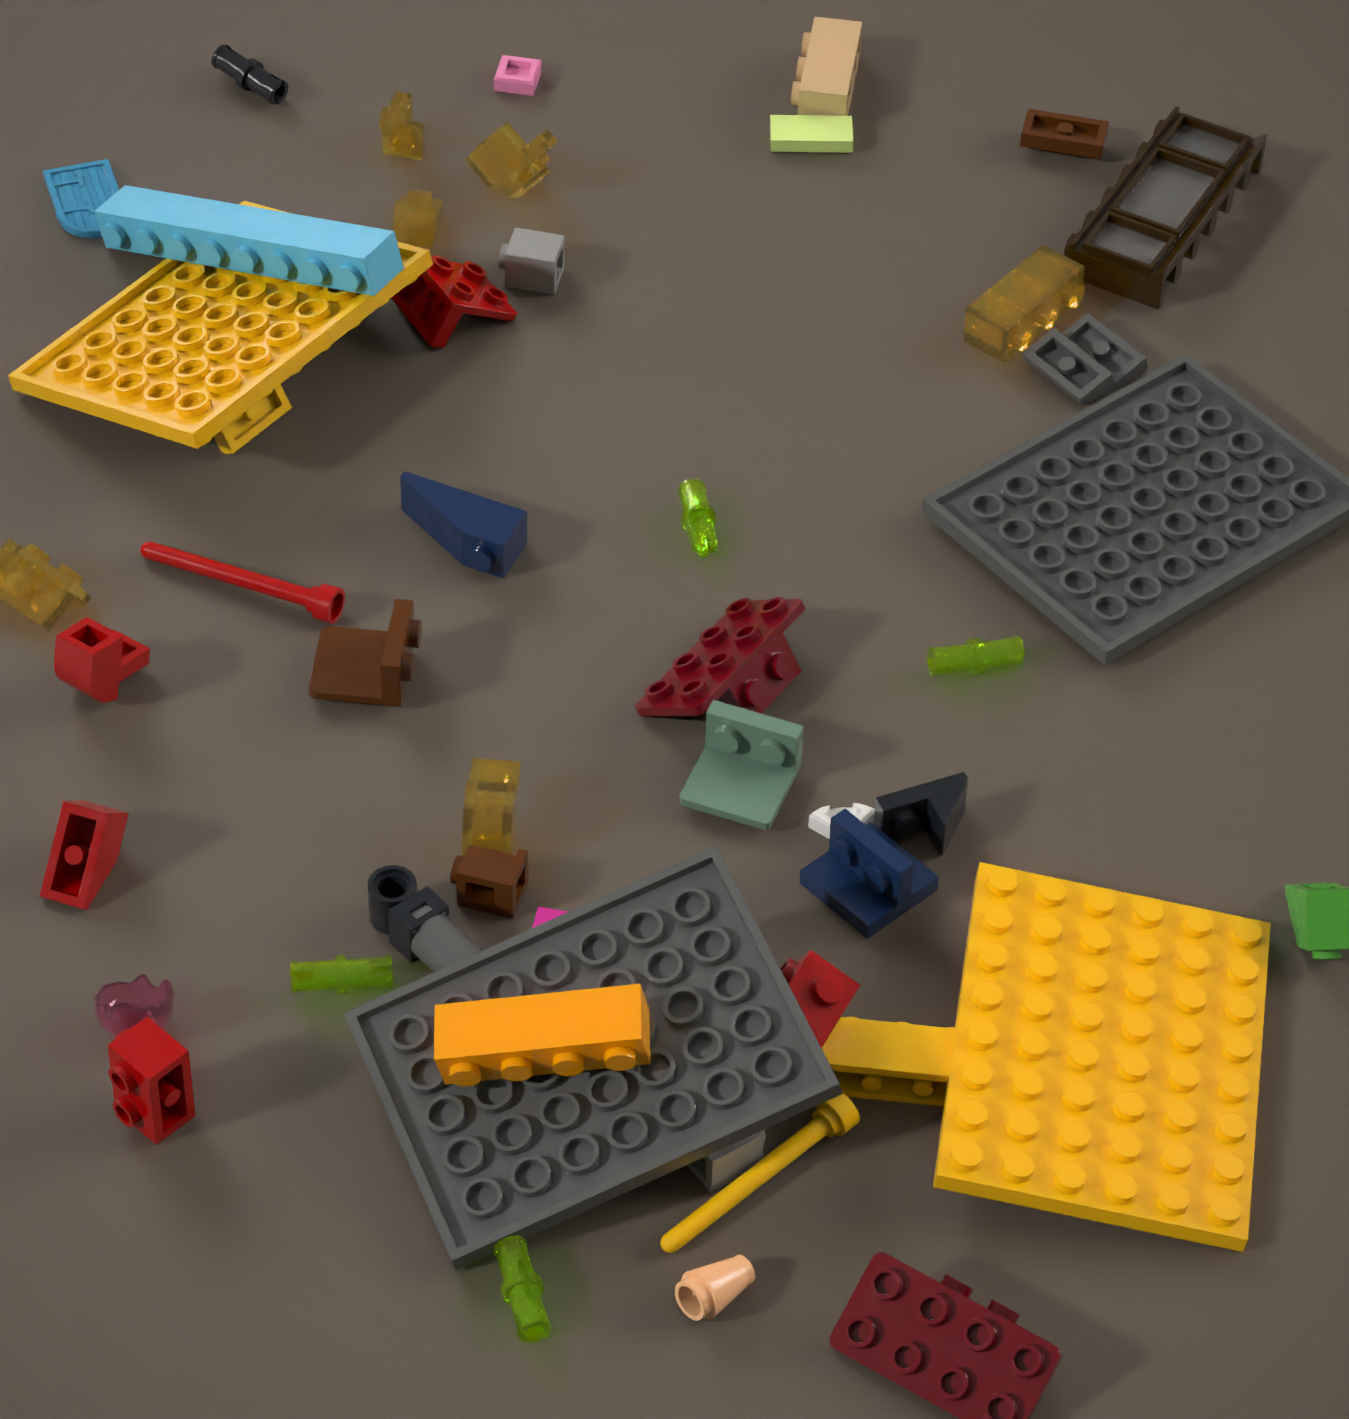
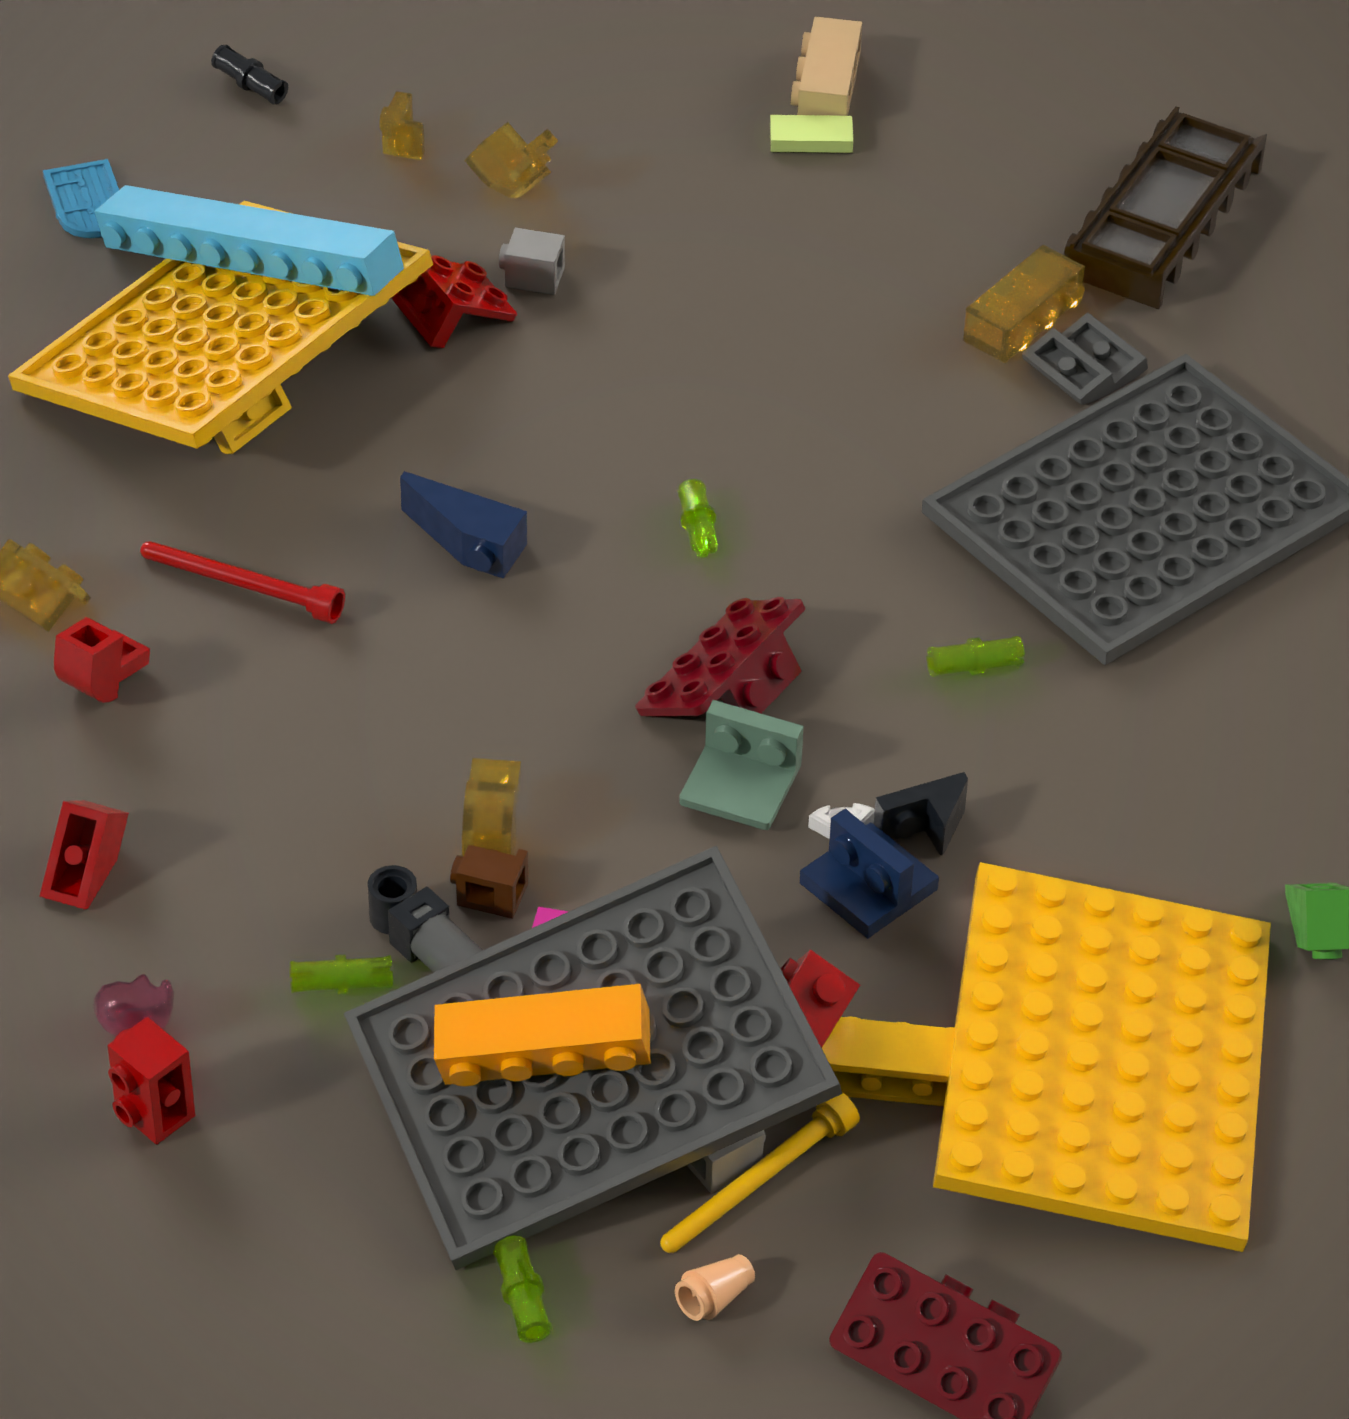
(365, 662): reddish brown bracket -> none
(416, 218): clear yellow bracket -> none
(517, 75): bright pink tile -> none
(1064, 134): reddish brown plate -> none

